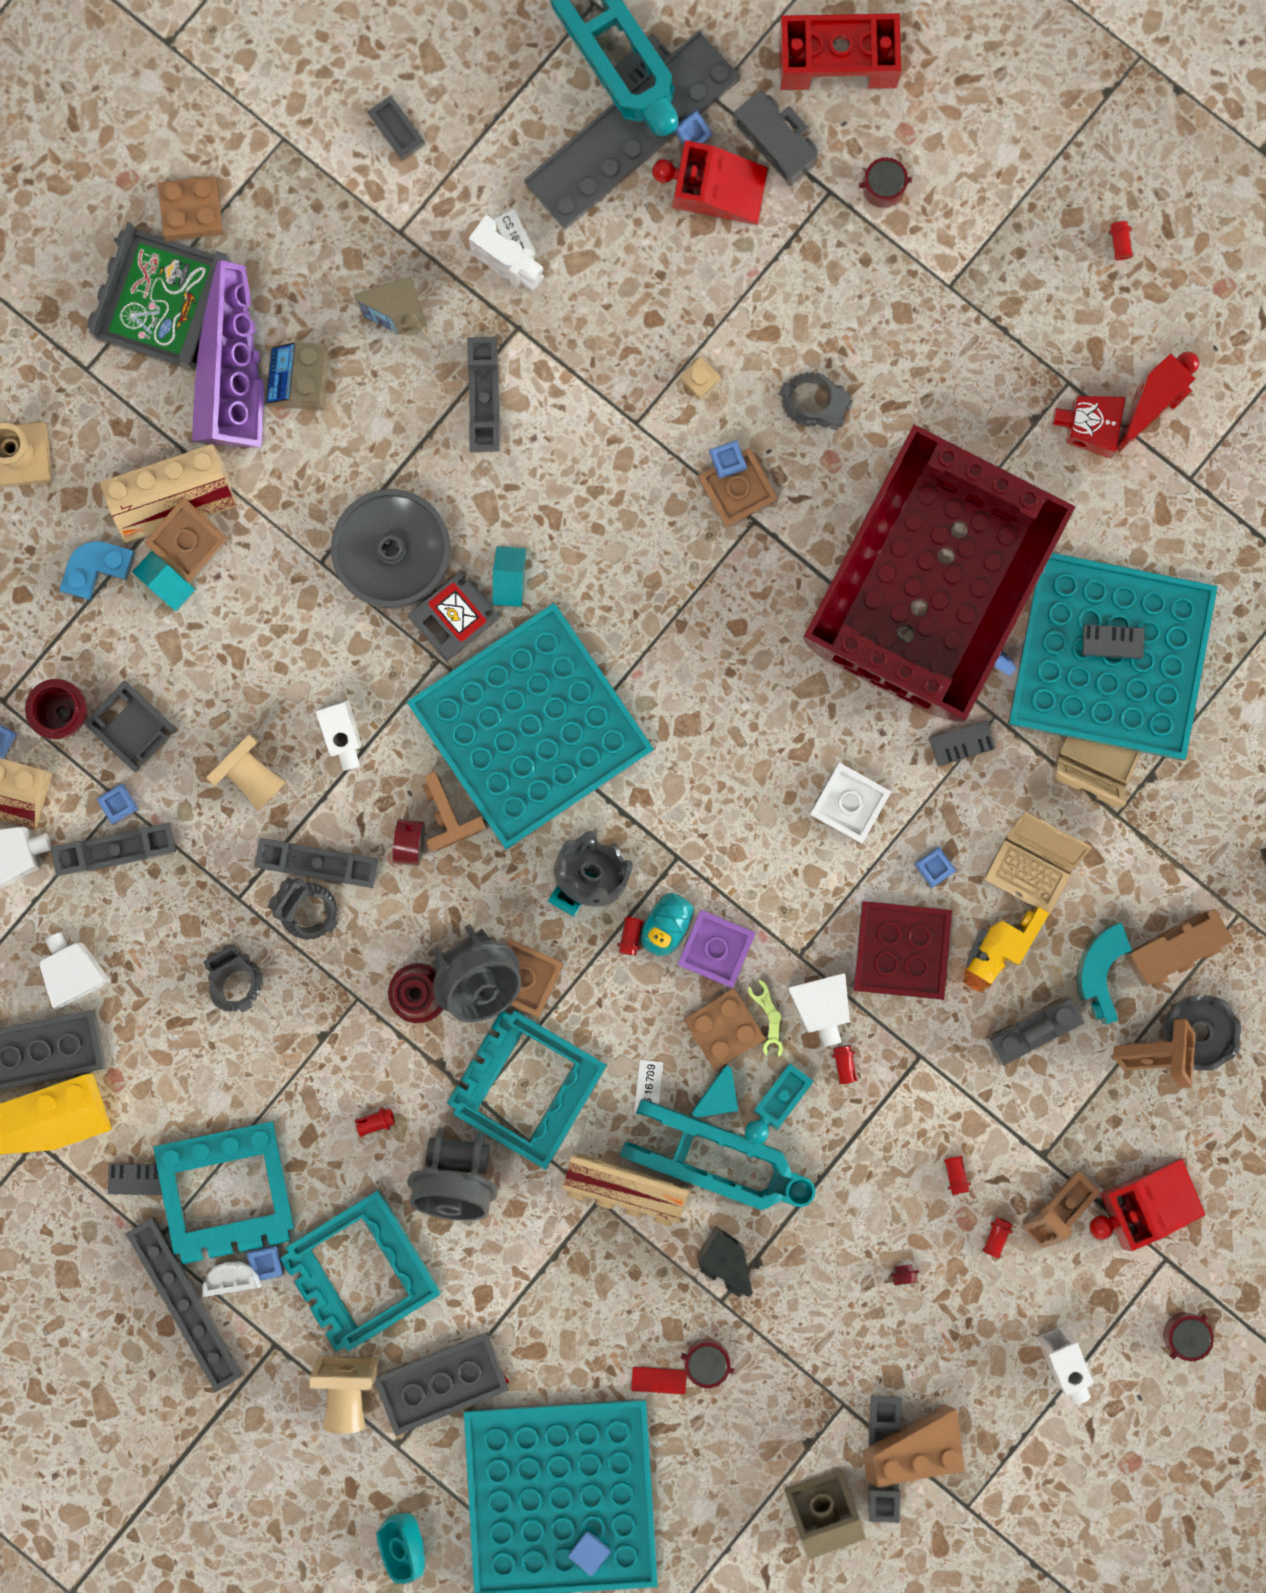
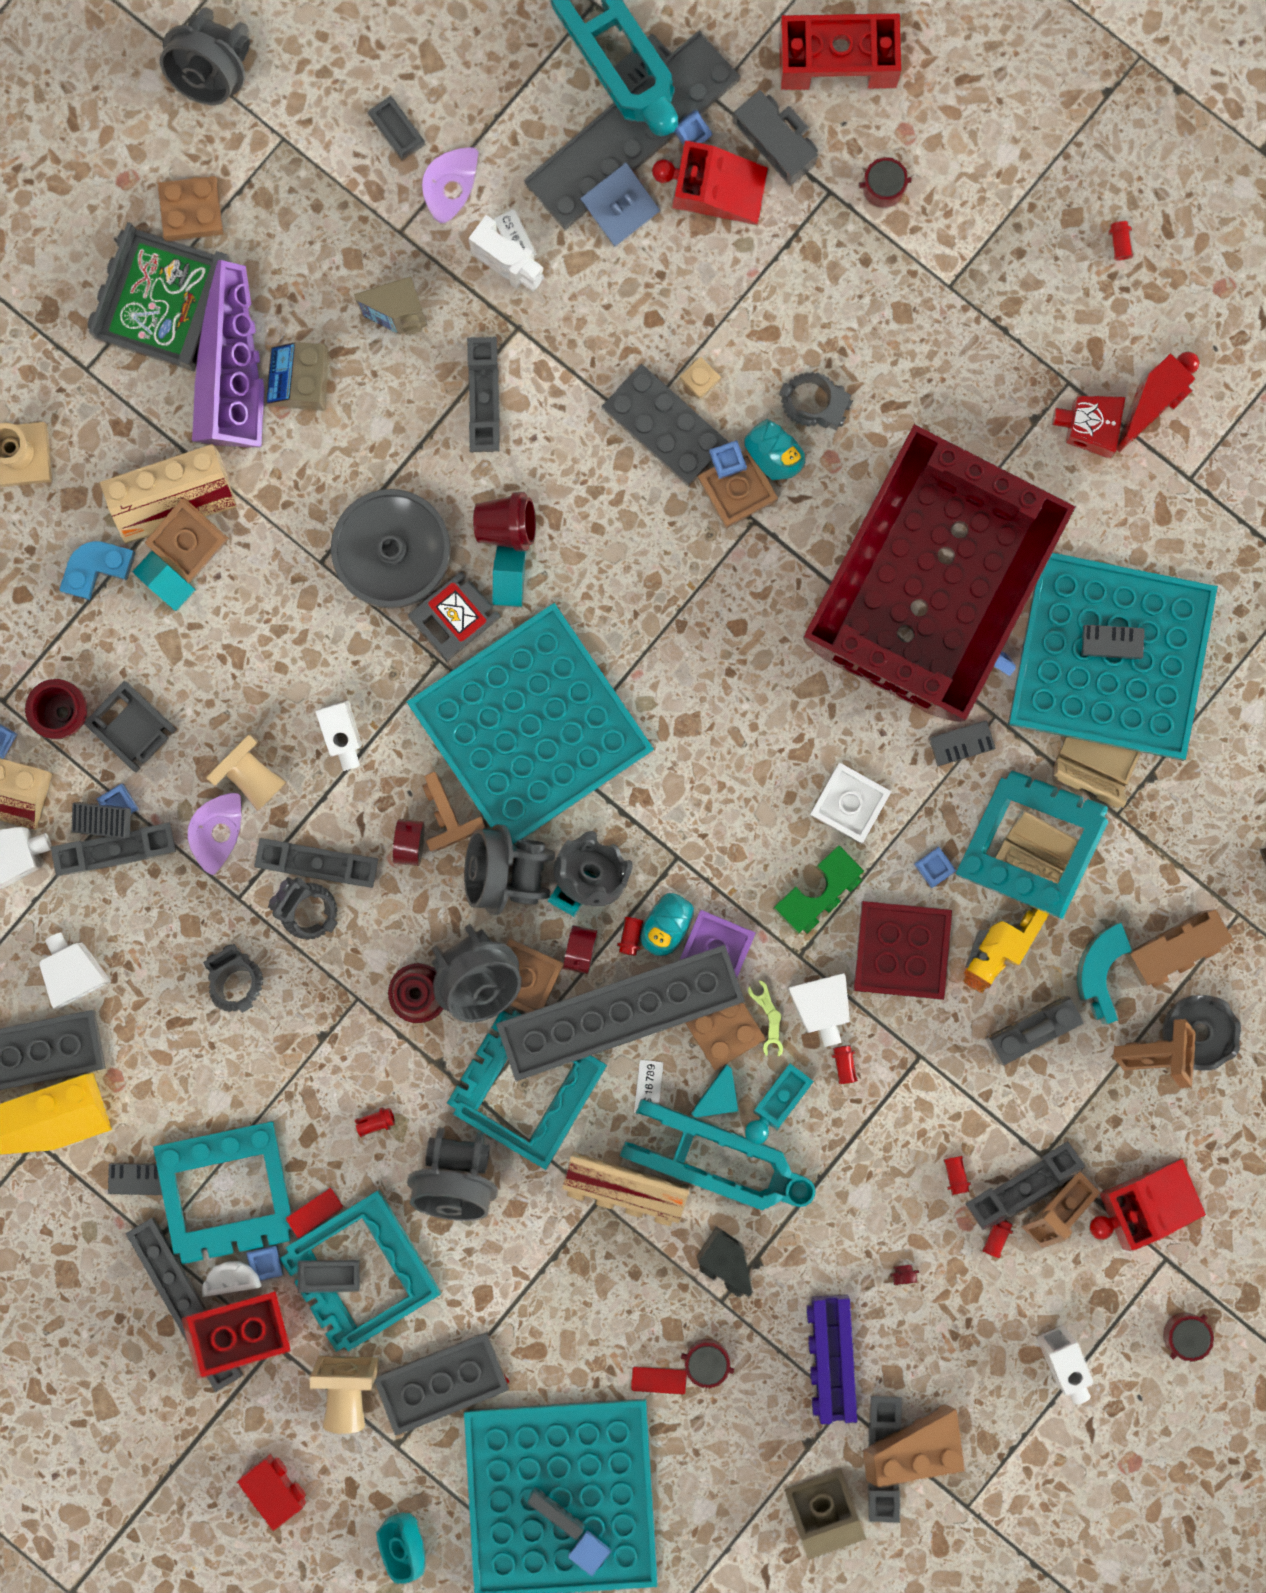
(101, 819): none -> dark grey tile
(205, 58): none -> dark grey piece
(220, 810): none -> lavender piece
(236, 1334): none -> red brick
(272, 1491): none -> red brick
(314, 1213): none -> red sticker
(328, 1276): none -> dark grey tile
(451, 166): none -> lavender piece
(487, 870): none -> dark grey piece
(506, 522): none -> dark red piece
(555, 1513): none -> dark grey tile
(580, 949): none -> dark red piece
(620, 204): none -> sand blue piece
(620, 1013): none -> dark grey plate
(663, 424): none -> dark grey plate
(774, 451): none -> teal piece
(833, 1359): none -> dark purple brick
(839, 873): none -> green arch
(1018, 883): none -> teal hinge
(1026, 1188): none -> dark grey slope

